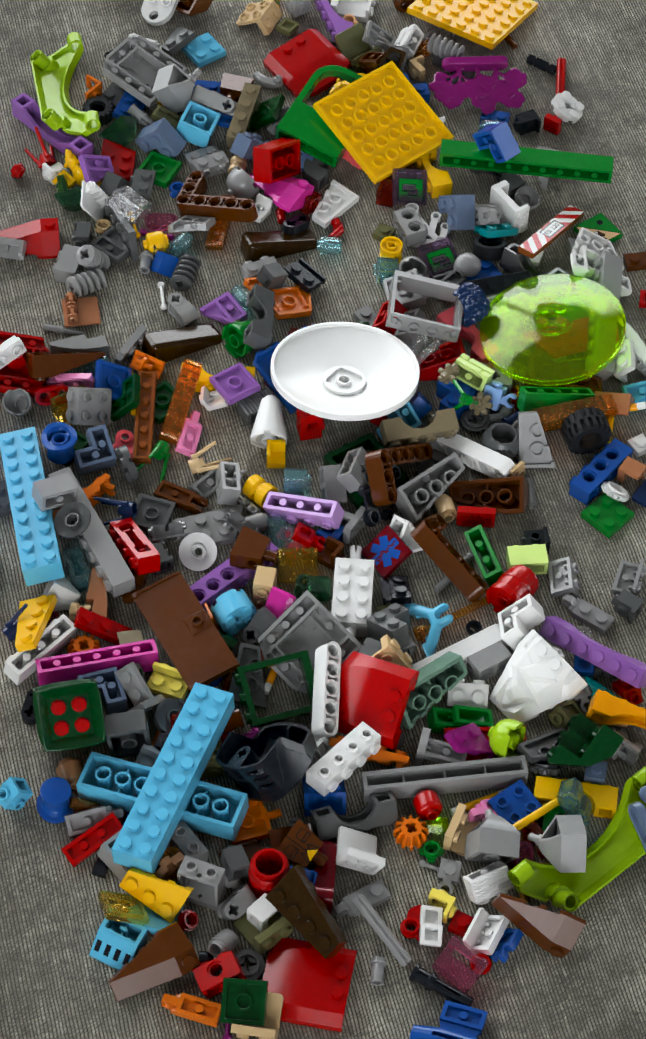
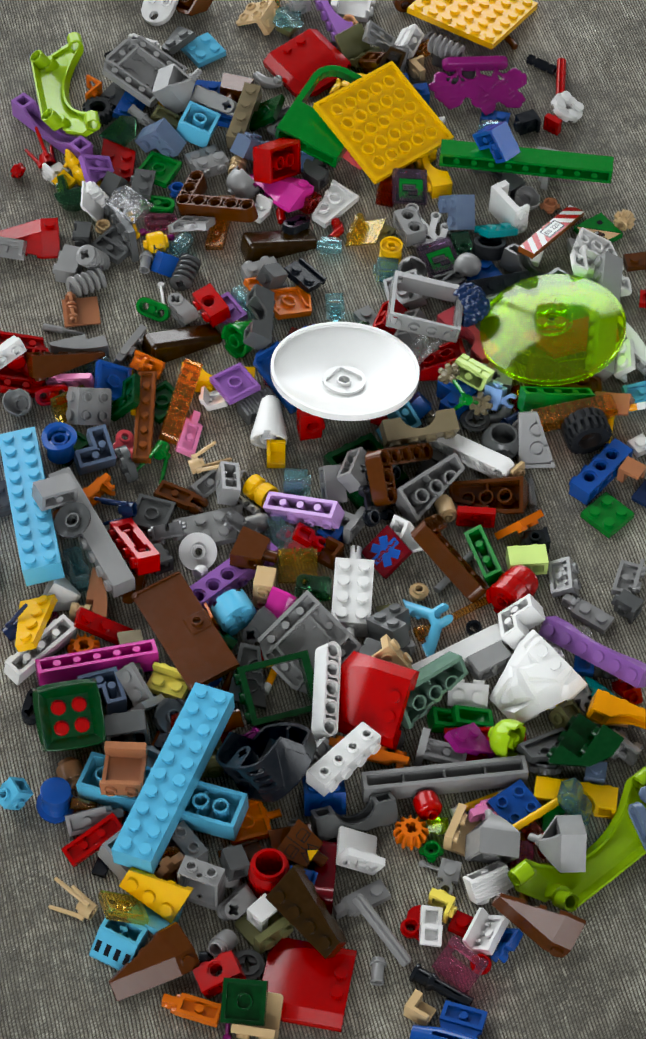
(85, 907): none -> tan plant
(124, 768): none -> nougat panel
(154, 309): none -> green plate
(162, 204): none -> green plate
(192, 920): red plate -> none
(199, 572): none -> white hinge
(211, 305): none -> red brick
(290, 19): none -> clear light blue plate
(334, 311): none -> clear light blue brick
(364, 231): none -> clear yellow hinge
(395, 590): black plate -> none
(416, 595): none -> tan plate
(418, 1010): none -> tan panel
(461, 242): none -> clear green piece
(487, 214): light grey hinge -> none
(520, 525): none -> orange wing
(550, 205): none -> nougat plate
(615, 491): white gear -> none
(624, 220): none -> tan gear

